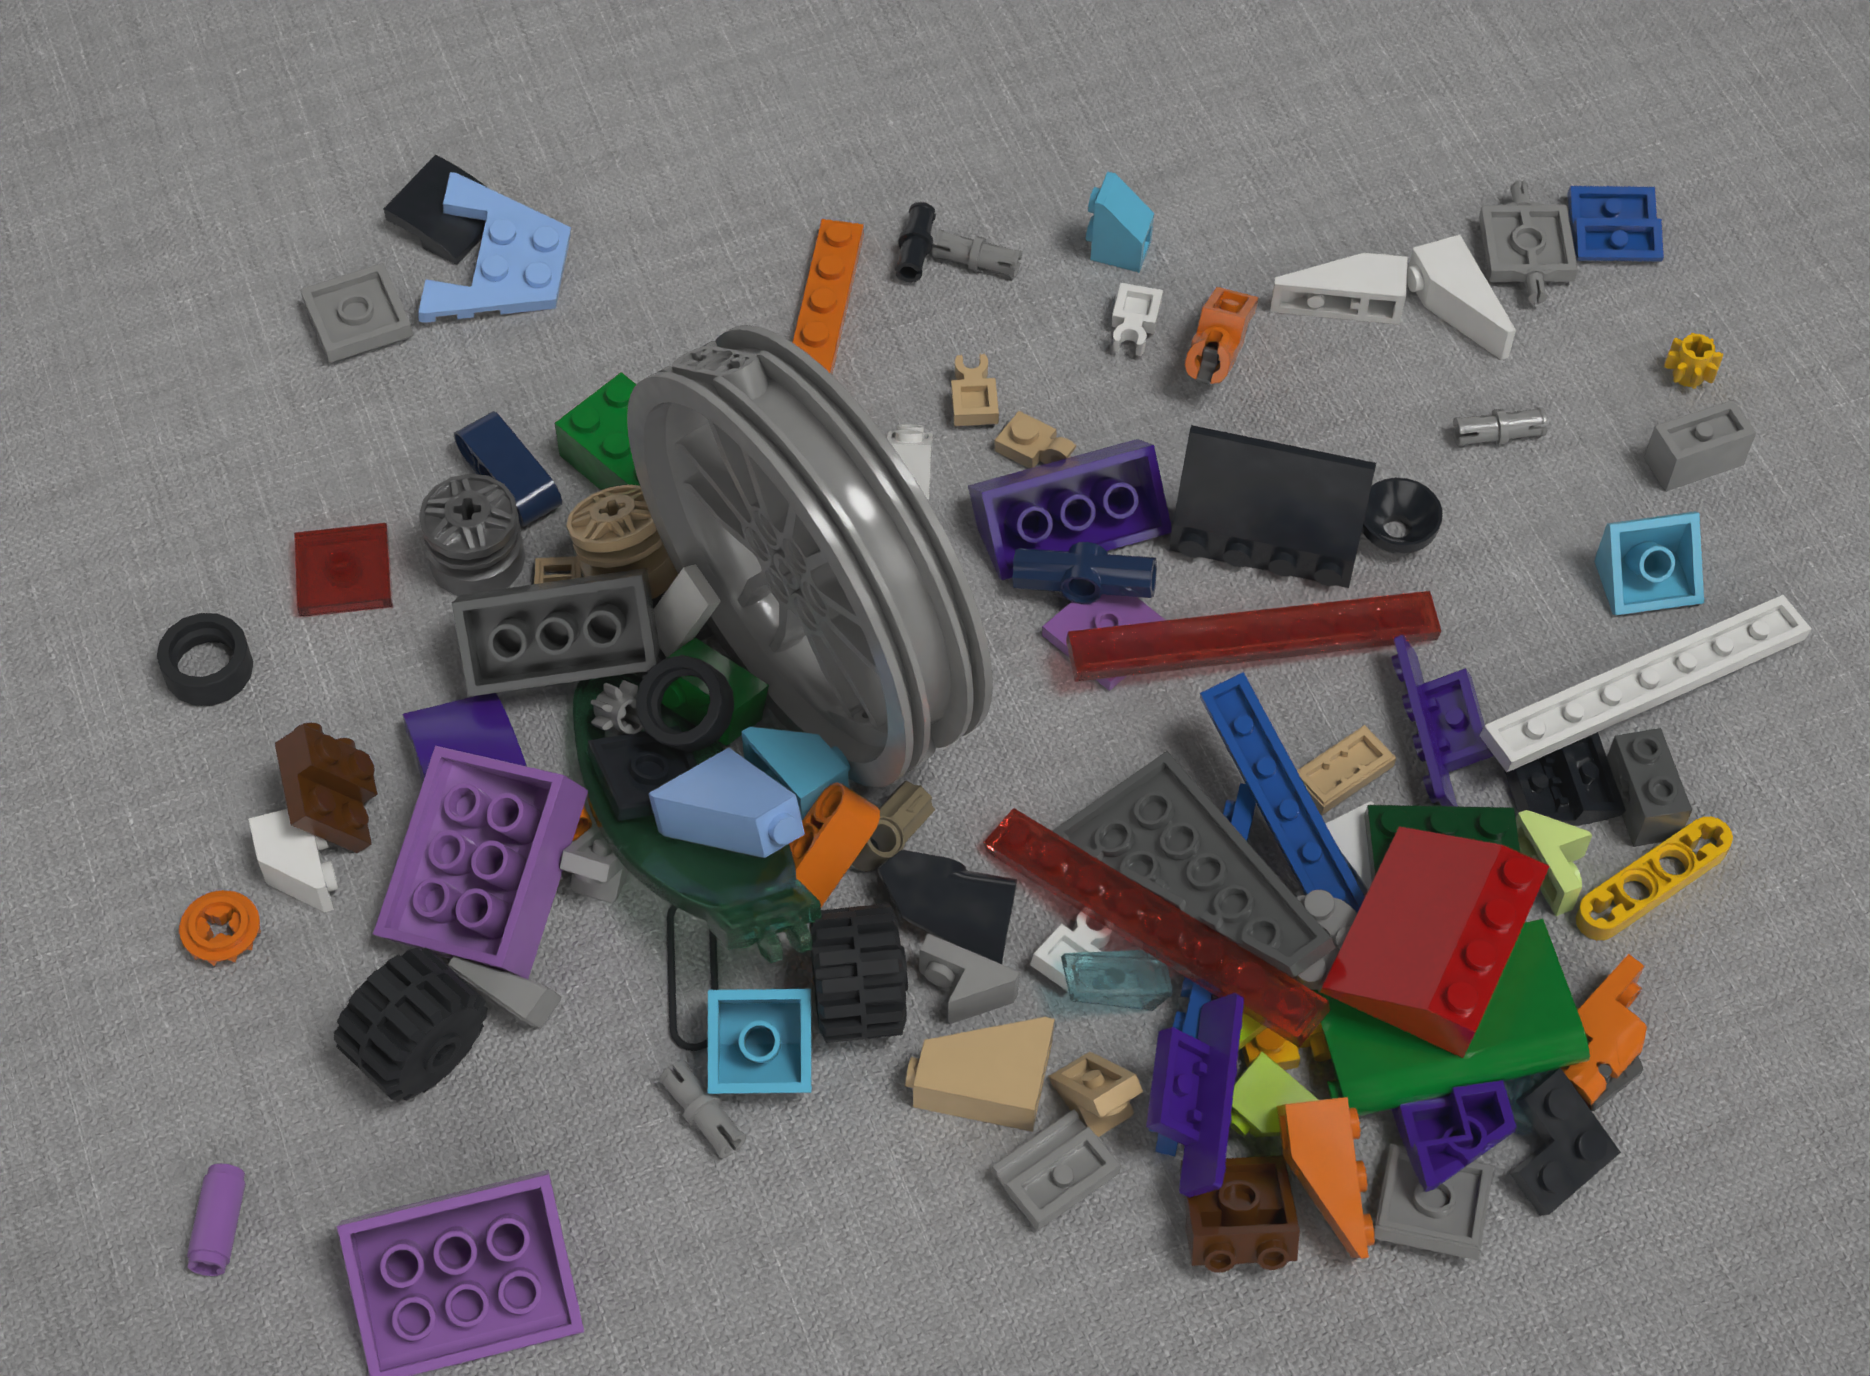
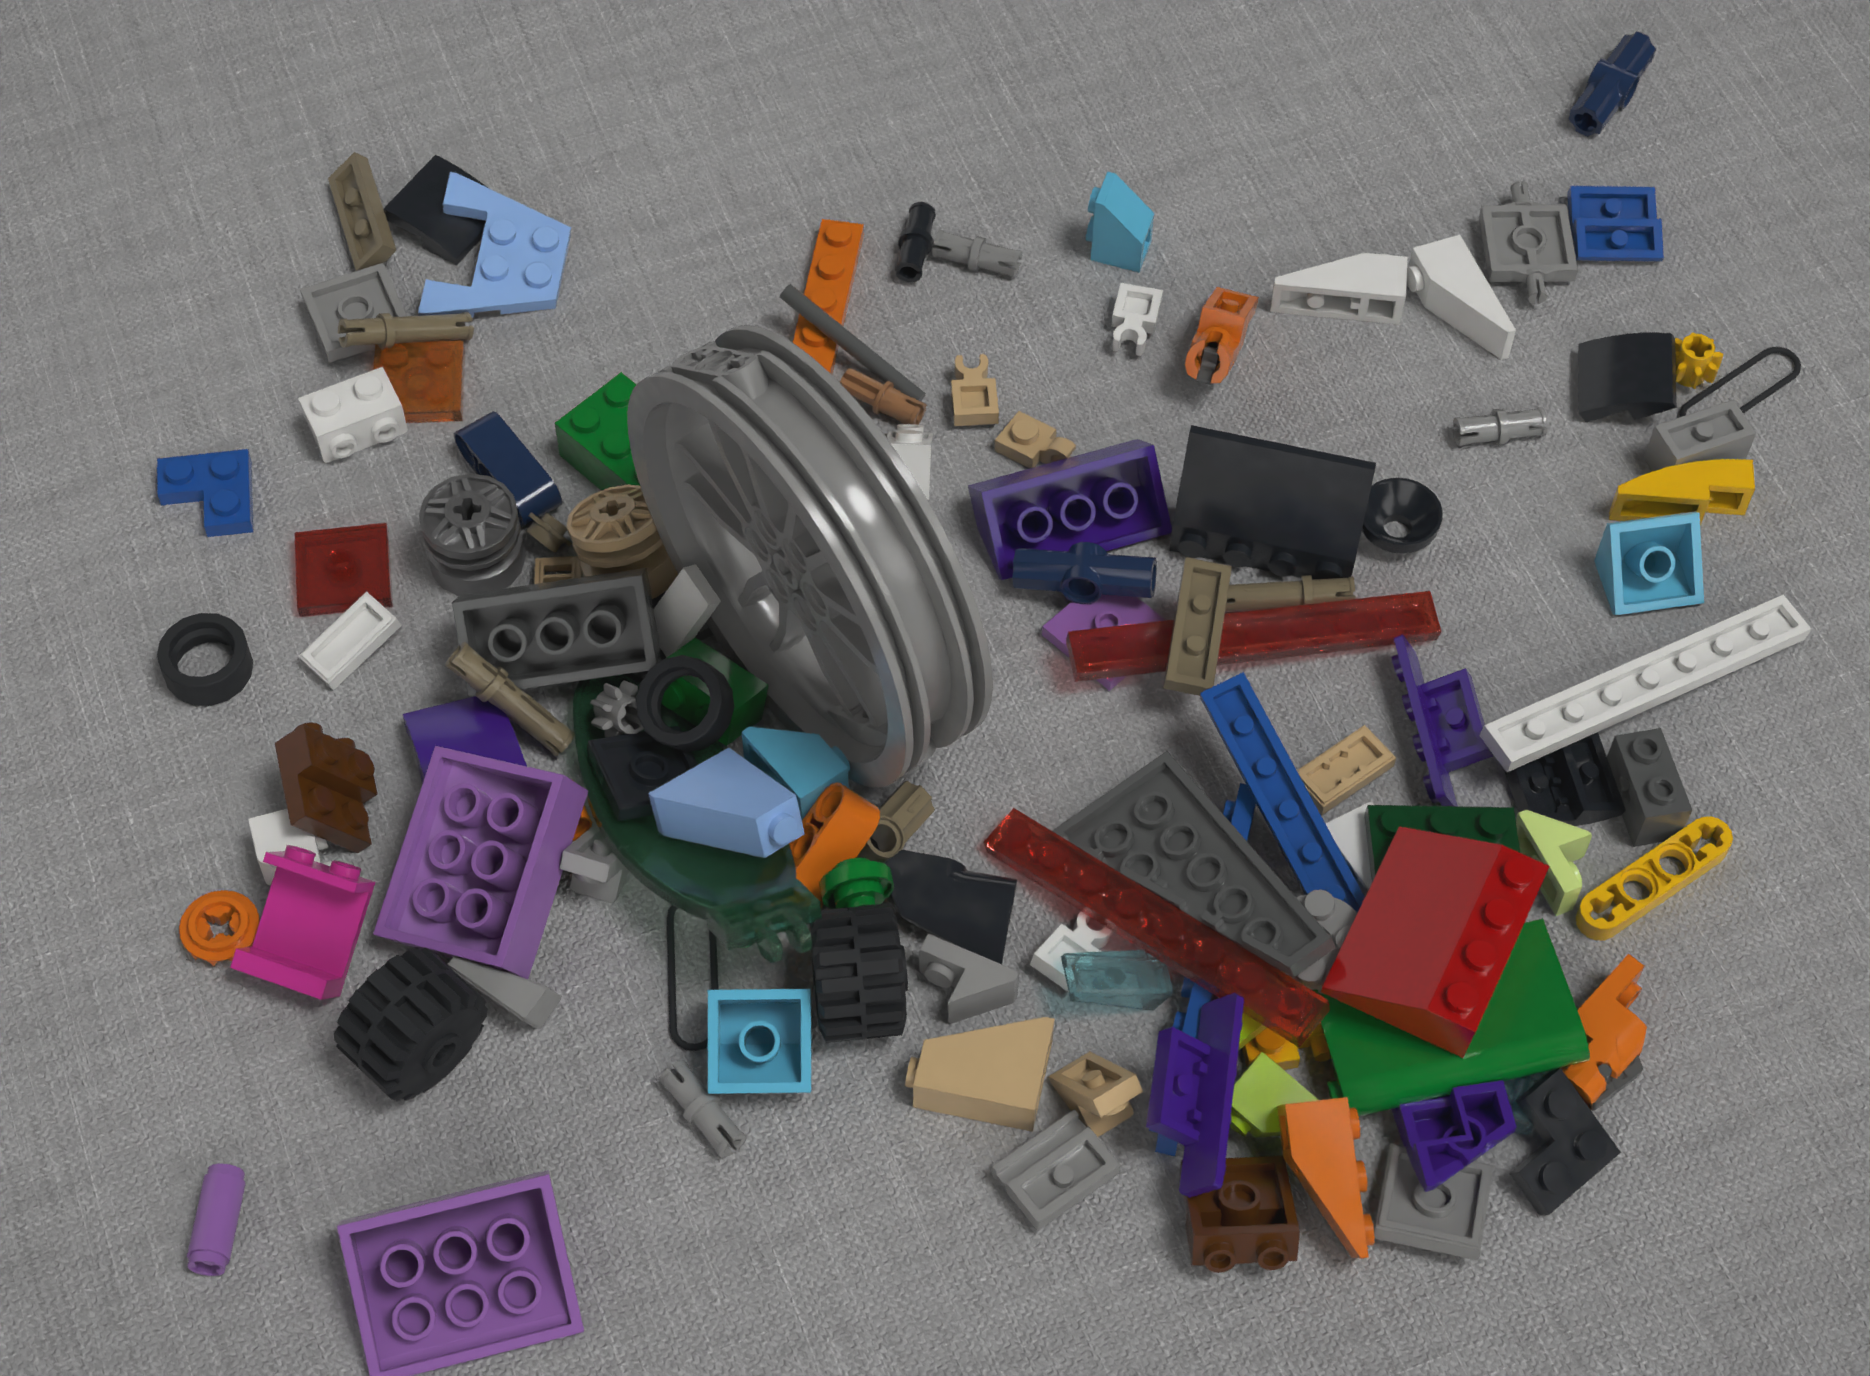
(217, 479): none -> blue plate
(307, 924): none -> dark pink panel
(350, 640): none -> white tile
(354, 414): none -> white bracket
(361, 213): none -> dark tan plate
(389, 330): none -> dark tan pin
(426, 378): none -> clear orange plate
(495, 686): none -> dark tan pin
(548, 531): none -> dark tan plate
(849, 342): none -> dark grey bar
(856, 884): none -> green plate
(883, 397): none -> medium nougat axle
(1197, 626): none -> dark tan plate
(1288, 593): none -> dark tan pin
(1612, 84): none -> dark blue piece
(1627, 375): none -> black slope
(1697, 486): none -> yellow slope
(1797, 367): none -> black piece

